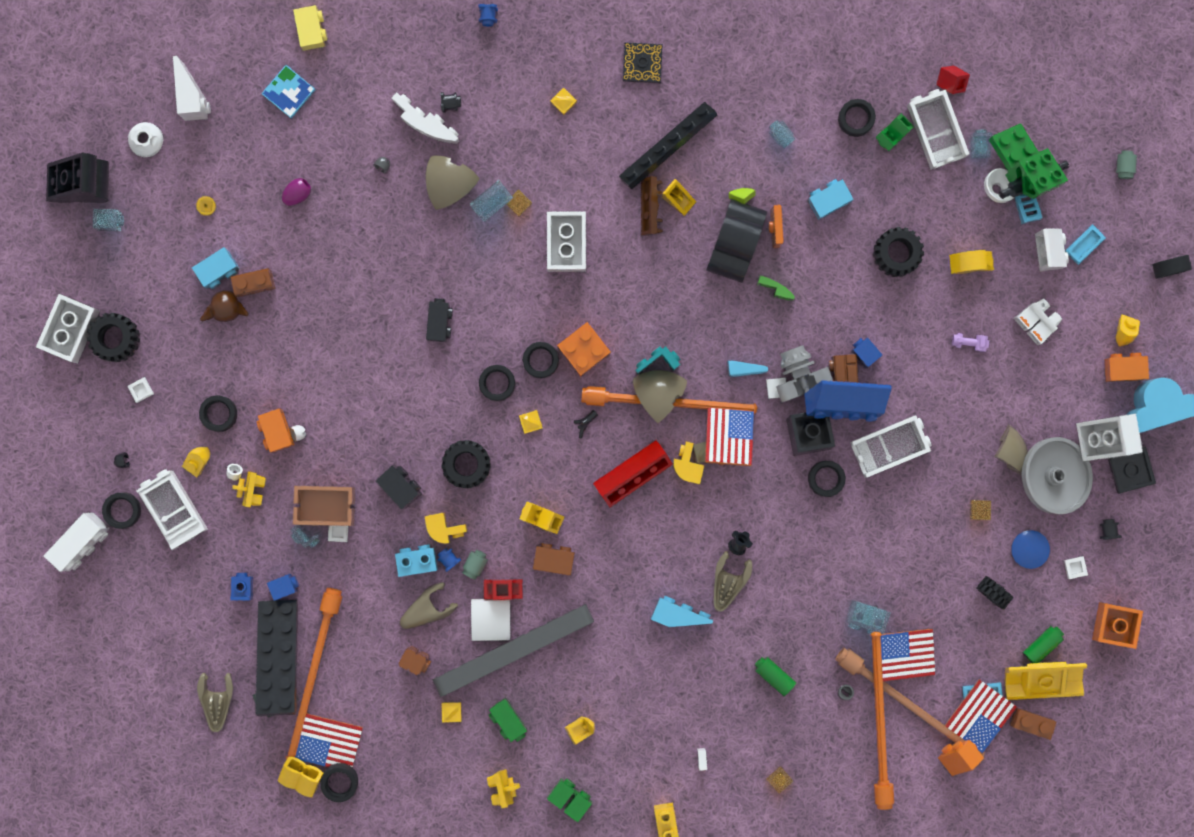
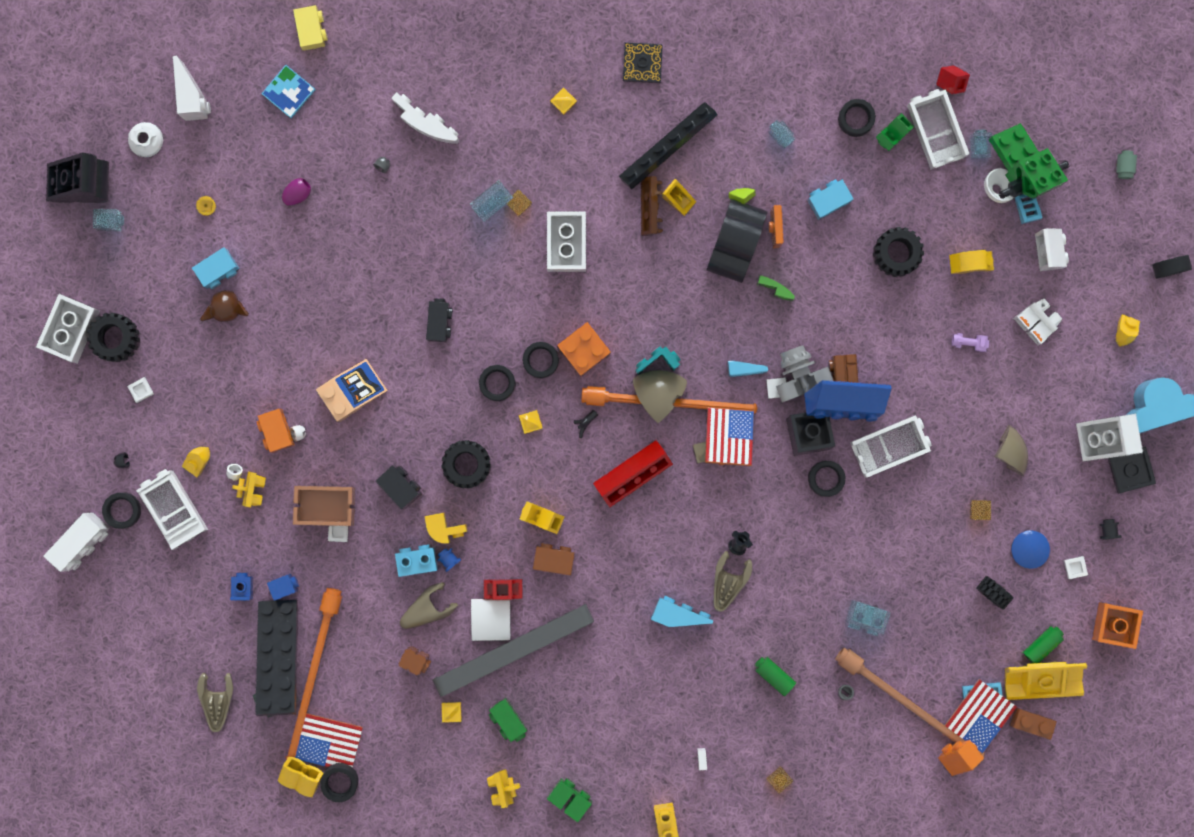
(204, 408): black tyre -> none
(253, 282): dark orange brick -> none
(300, 536): clear light blue bracket -> none
(351, 390): none -> slope
(447, 181): dark tan brick -> none
(450, 102): black brick -> none
(475, 564): sand green brick -> none
(487, 14): blue brick -> none
(580, 729): yellow plate -> none
(686, 470): yellow brick -> none
(866, 352): blue brick -> none
(895, 658): flag -> none
(1056, 476): light grey dish -> none
(1085, 244): medium azure tile -> none
(1126, 368): orange brick -> none

